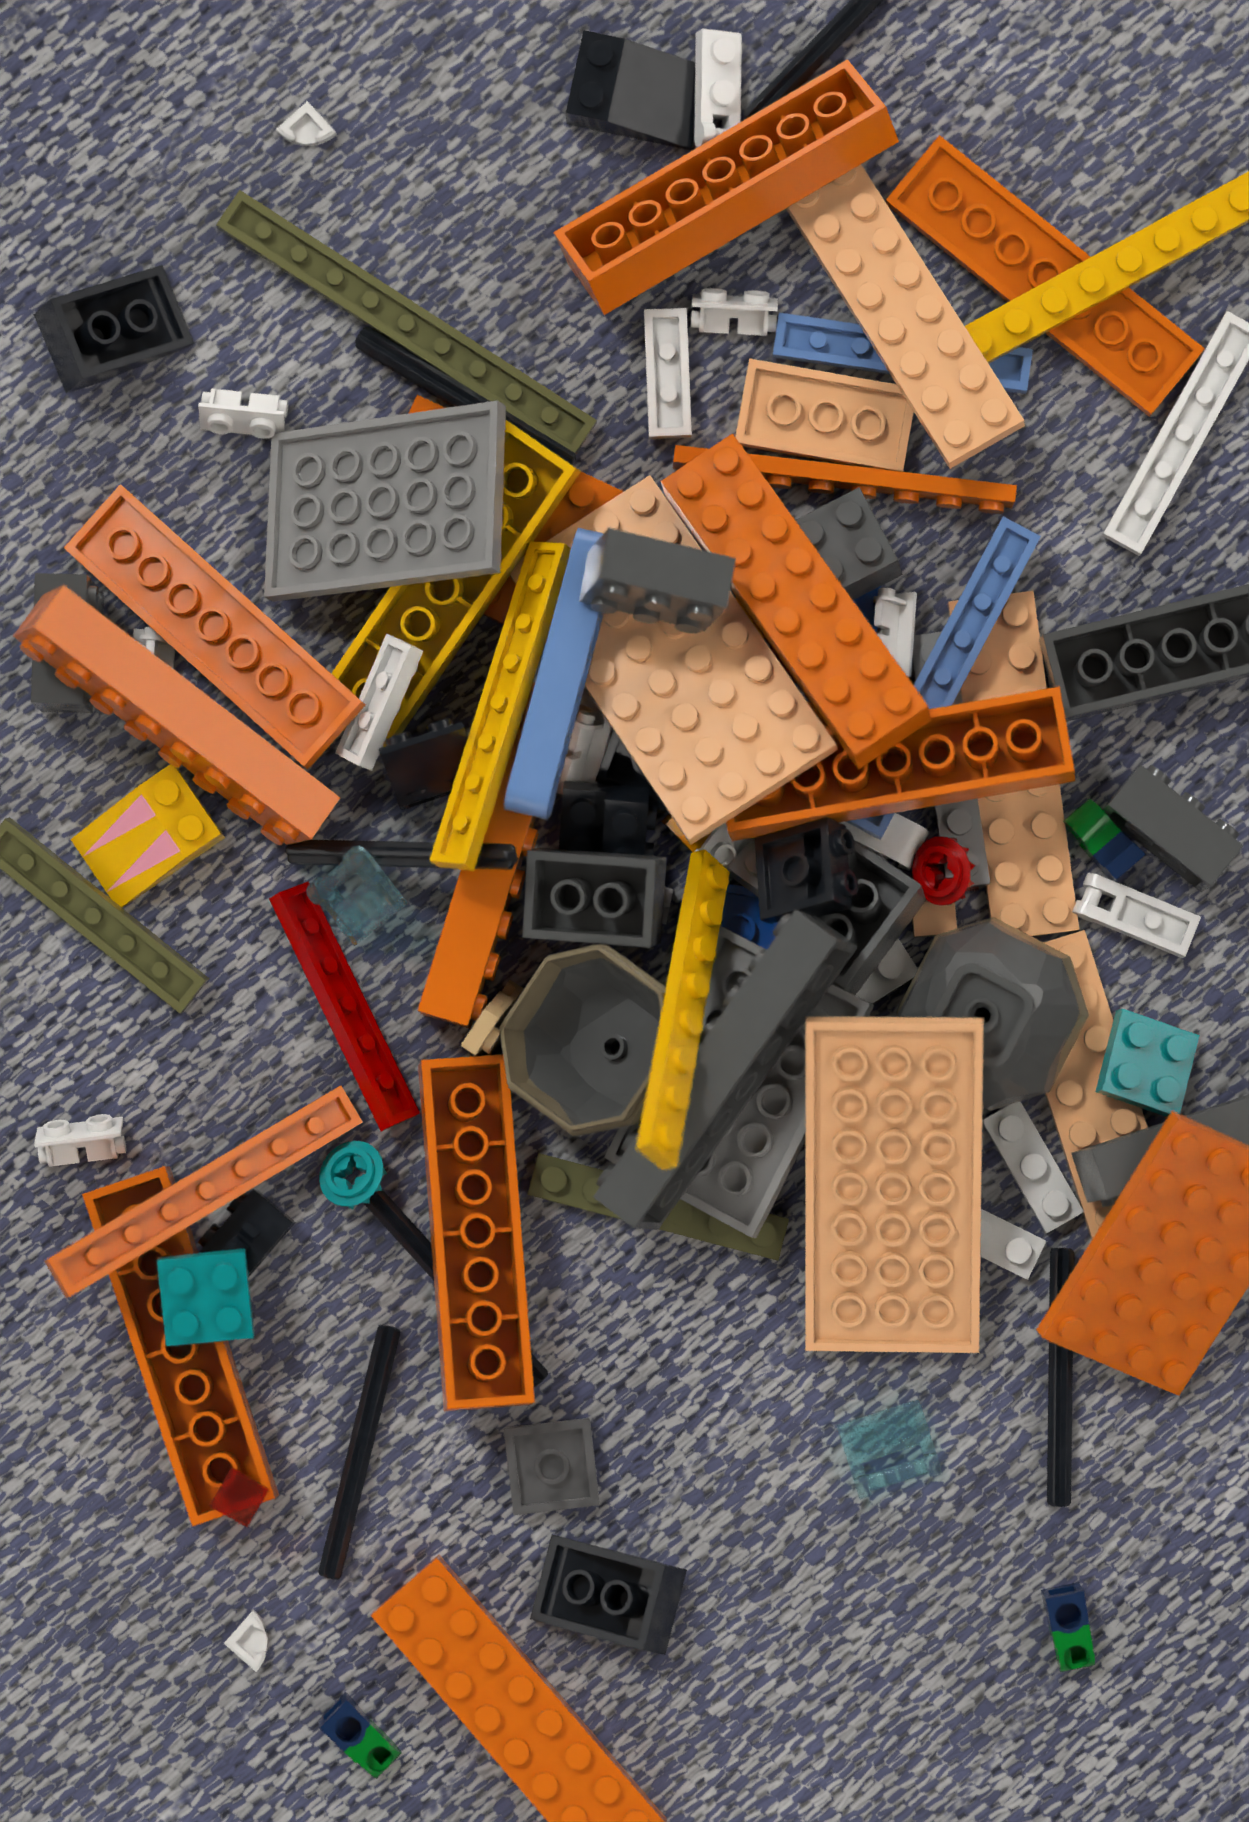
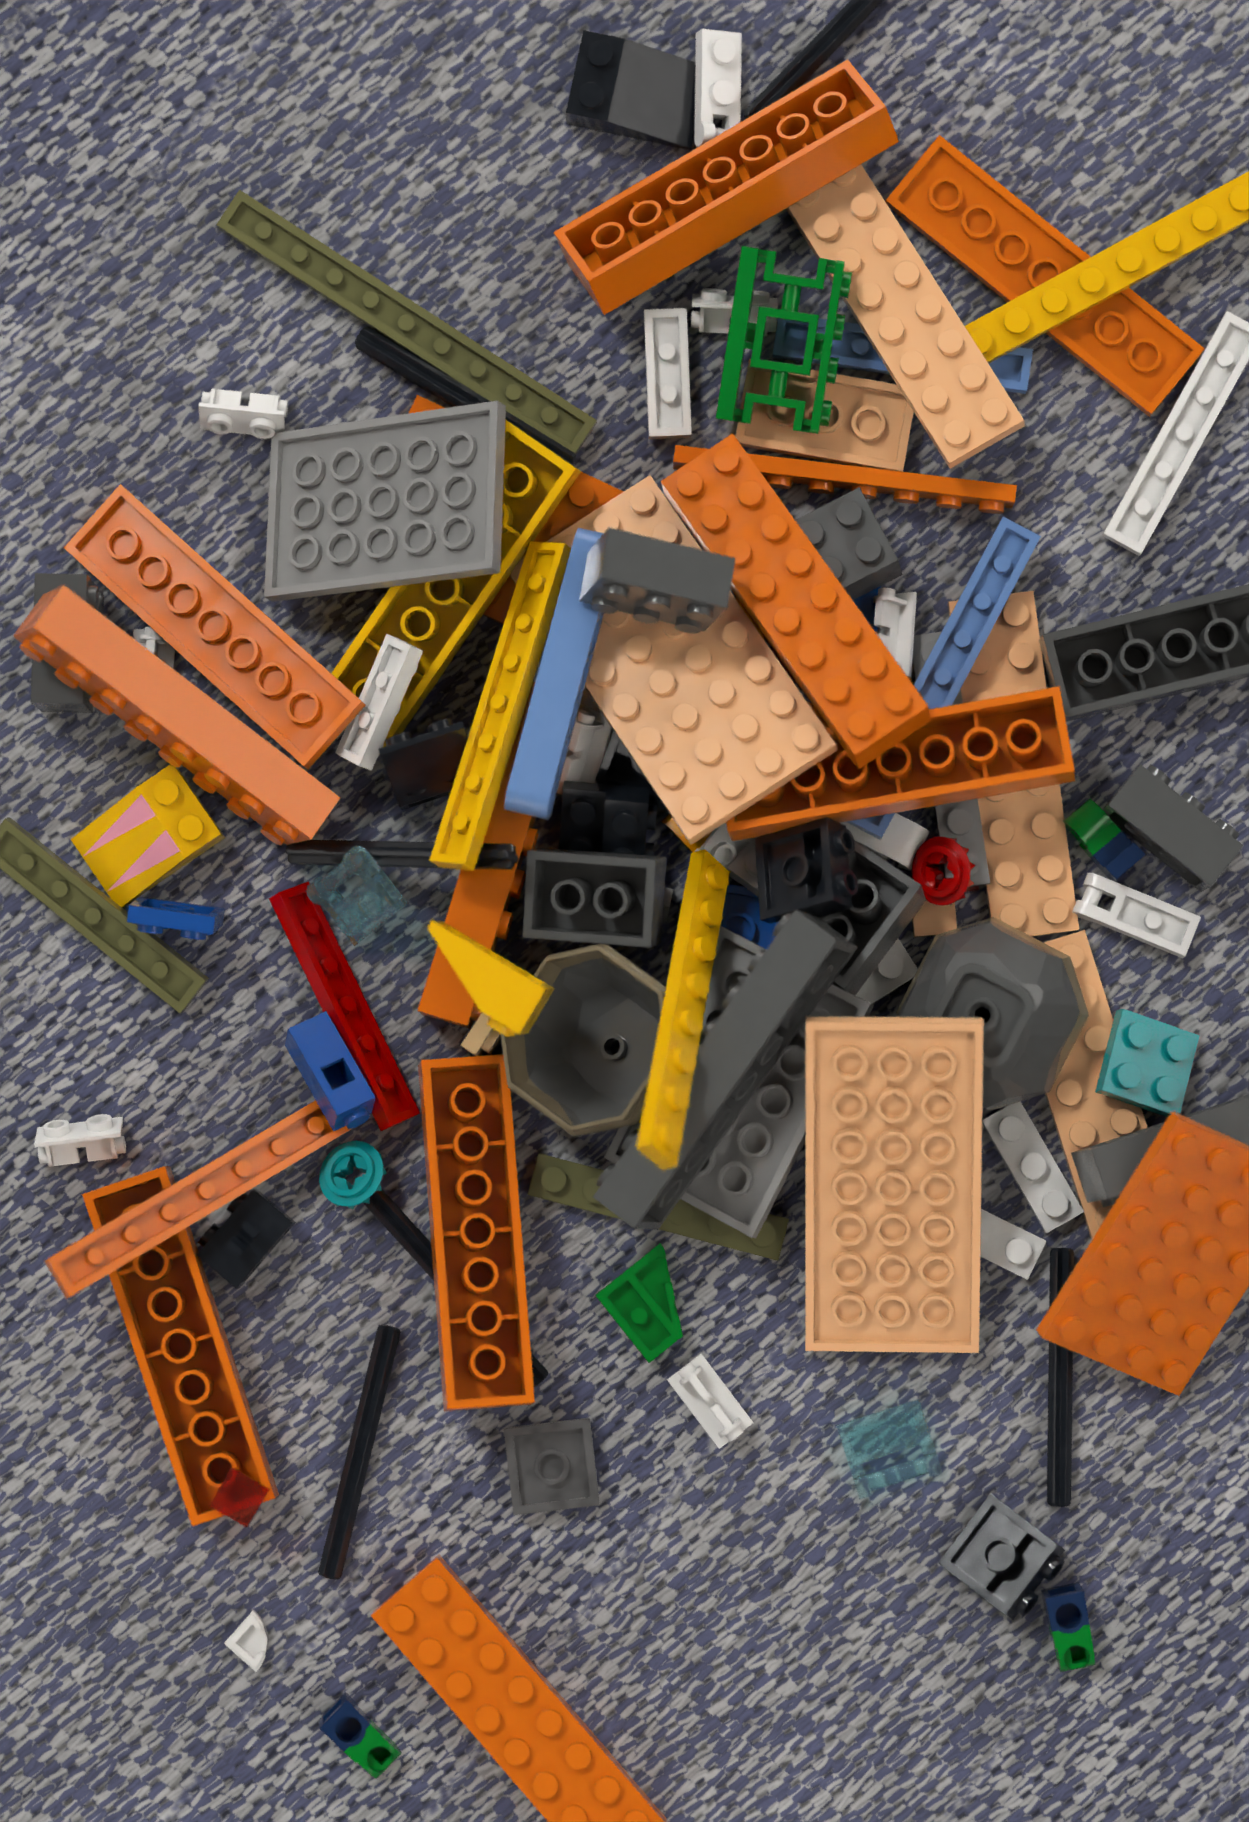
(112, 328): black slope -> none
(159, 914): none -> blue plate
(205, 1297): teal plate -> none
(306, 127): white tile -> none
(330, 1072): none -> blue brick
(495, 984): none -> yellow slope
(608, 1594): black slope -> none
(645, 1304): none -> green wing
(710, 1401): none -> white hinge
(750, 336): none -> green fence
(1003, 1558): none -> plate

